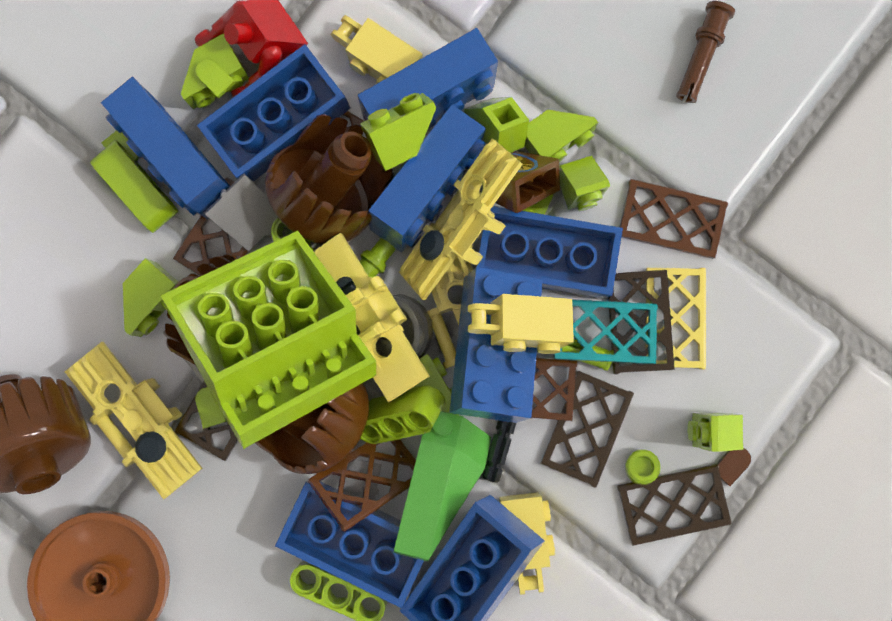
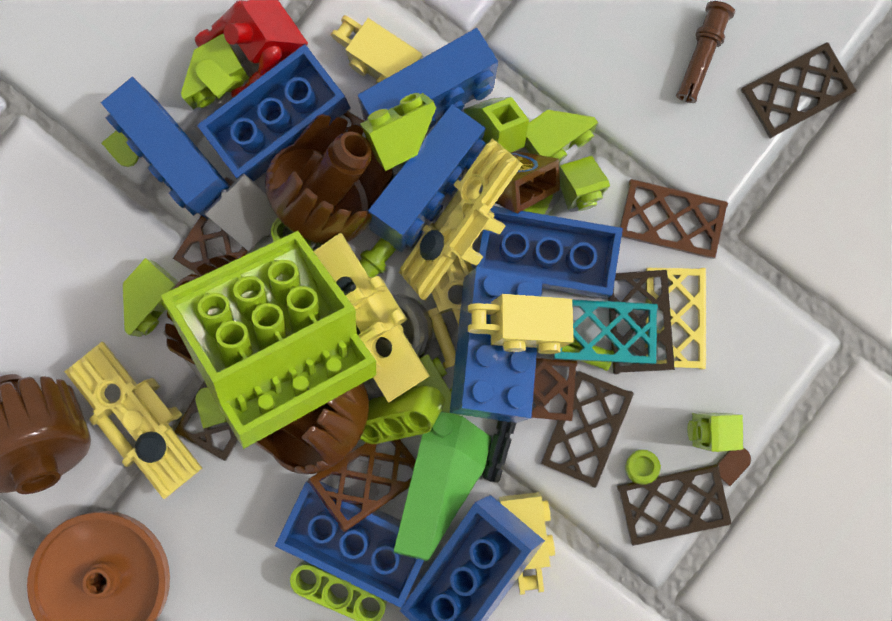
(134, 186): lime beam -> none
(547, 382): none -> reddish brown tile
(801, 63): none -> dark brown window

